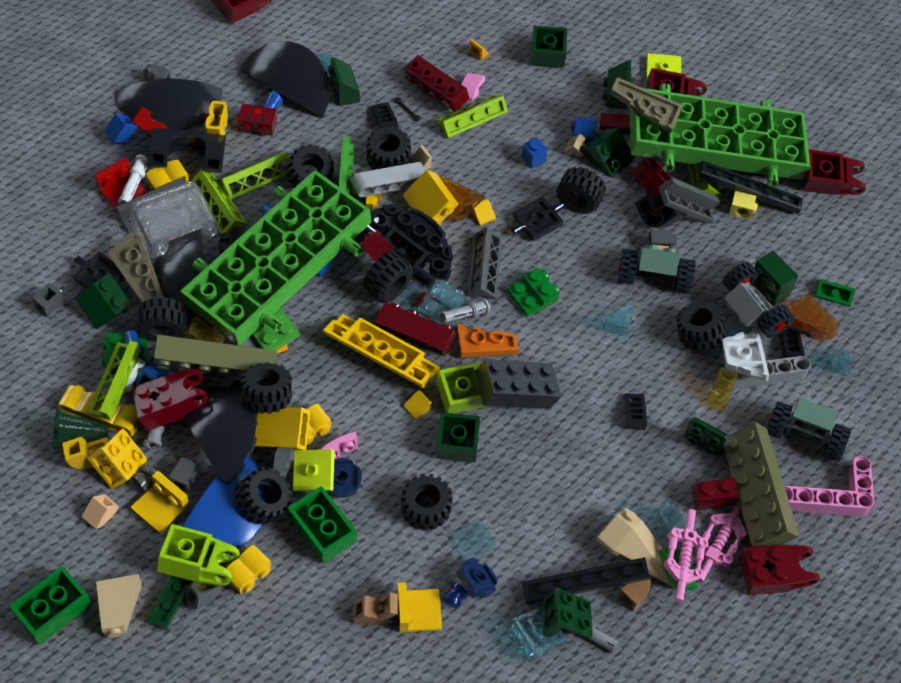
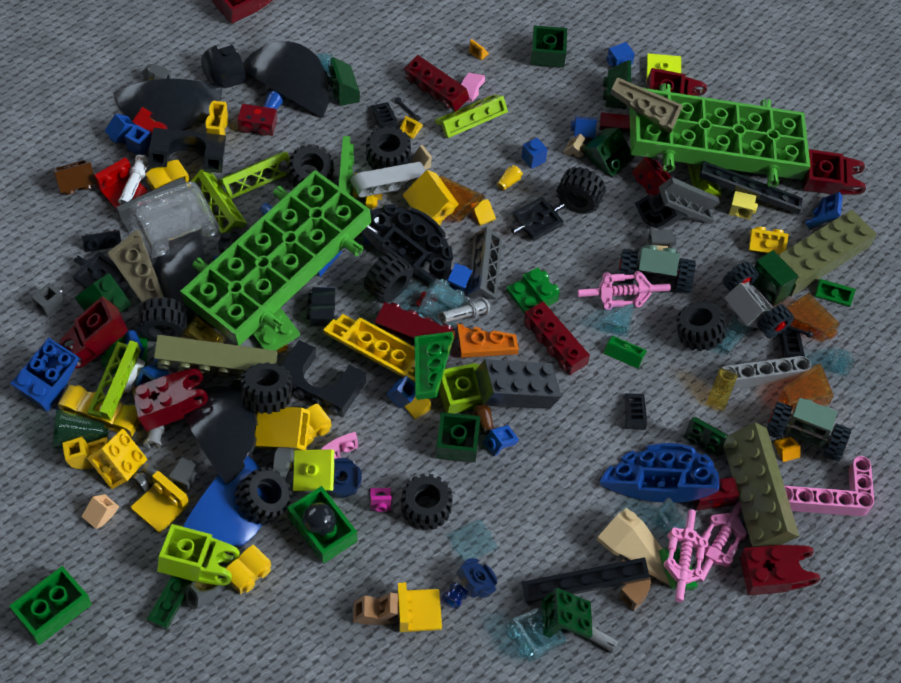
(46, 374): none -> blue slope
(74, 176): none -> reddish brown slope
(95, 331): none -> dark red brick
(101, 240): none -> black hinge
(117, 602): tan slope -> none
(138, 140): none -> blue brick
(223, 66): none -> black brick
(319, 519): none -> black hair
(322, 306): none -> black brick
(335, 398): none -> black arch
(376, 245): dark red brick -> none
(380, 503): none -> dark pink bracket
(402, 392): none -> blue brick
(410, 126): none -> yellow slope
(430, 363): none -> green wing
(459, 277): none -> blue brick
(485, 414): none -> reddish brown cone
(499, 439): none -> blue bracket
(510, 177): none -> yellow cone
(556, 338): none -> dark red brick
(606, 290): none -> bright pink bar
(620, 54): none -> blue brick
(625, 352): none -> green slope
(663, 473): none -> blue brick
(745, 355): white wing -> none
(767, 241): none -> yellow bracket
(787, 449): none -> light orange slope
(811, 386): none -> clear orange slope
(827, 210): none -> blue wing
(828, 249): none -> olive brick

